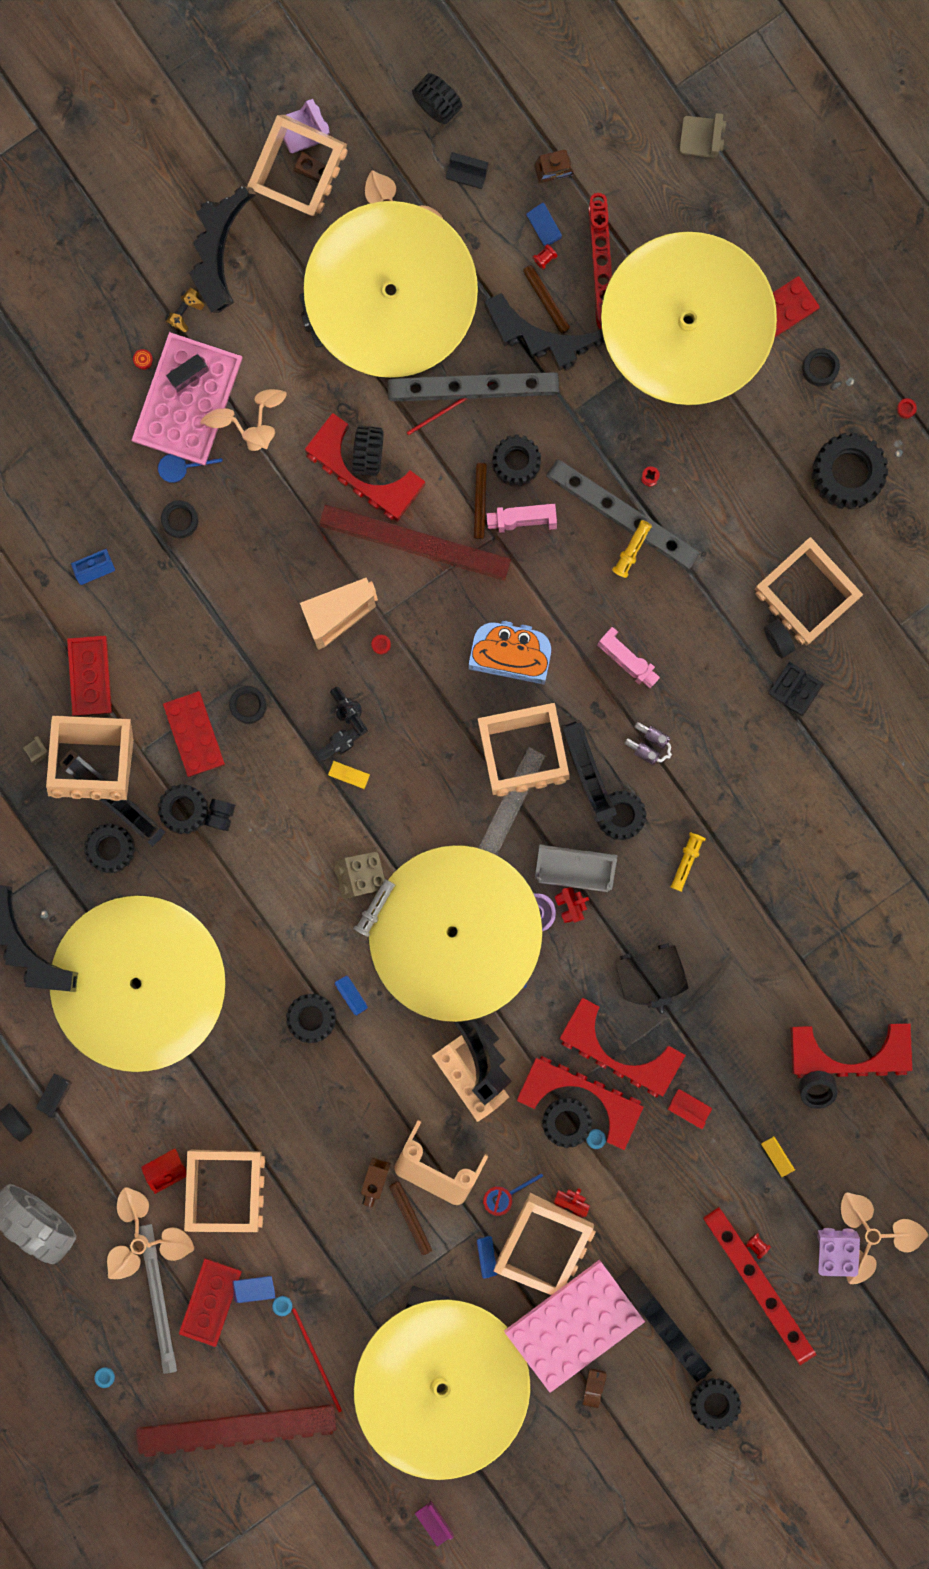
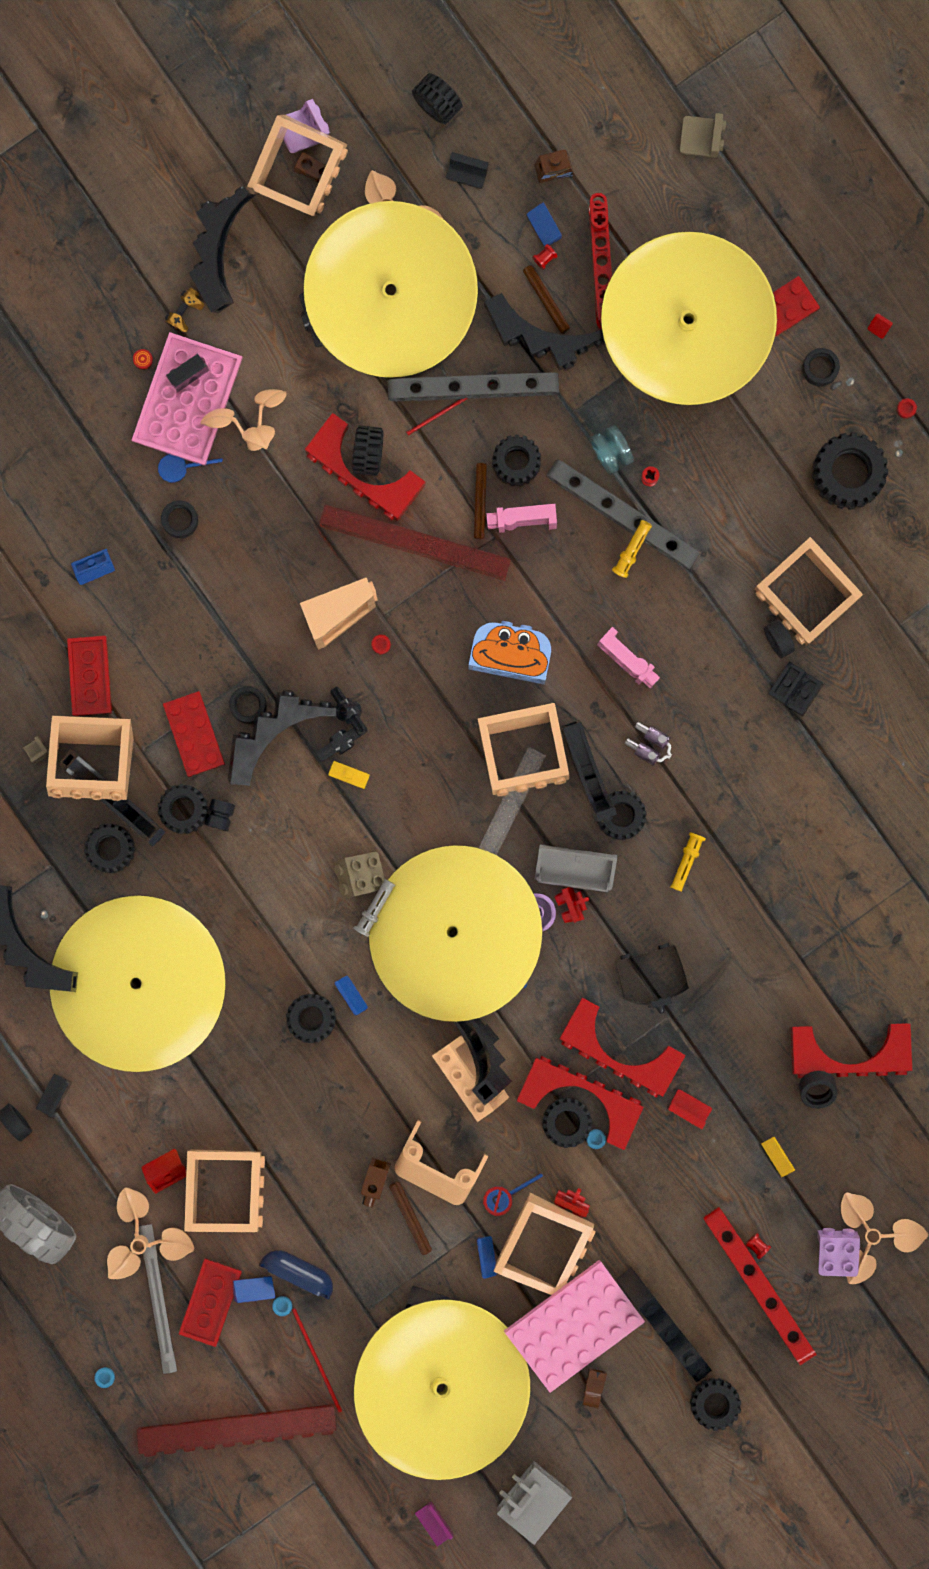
(288, 711): none -> black arch
(298, 1272): none -> dark blue brick
(533, 1502): none -> light grey piece
(612, 449): none -> clear light blue wheel
(879, 326): none -> red slope

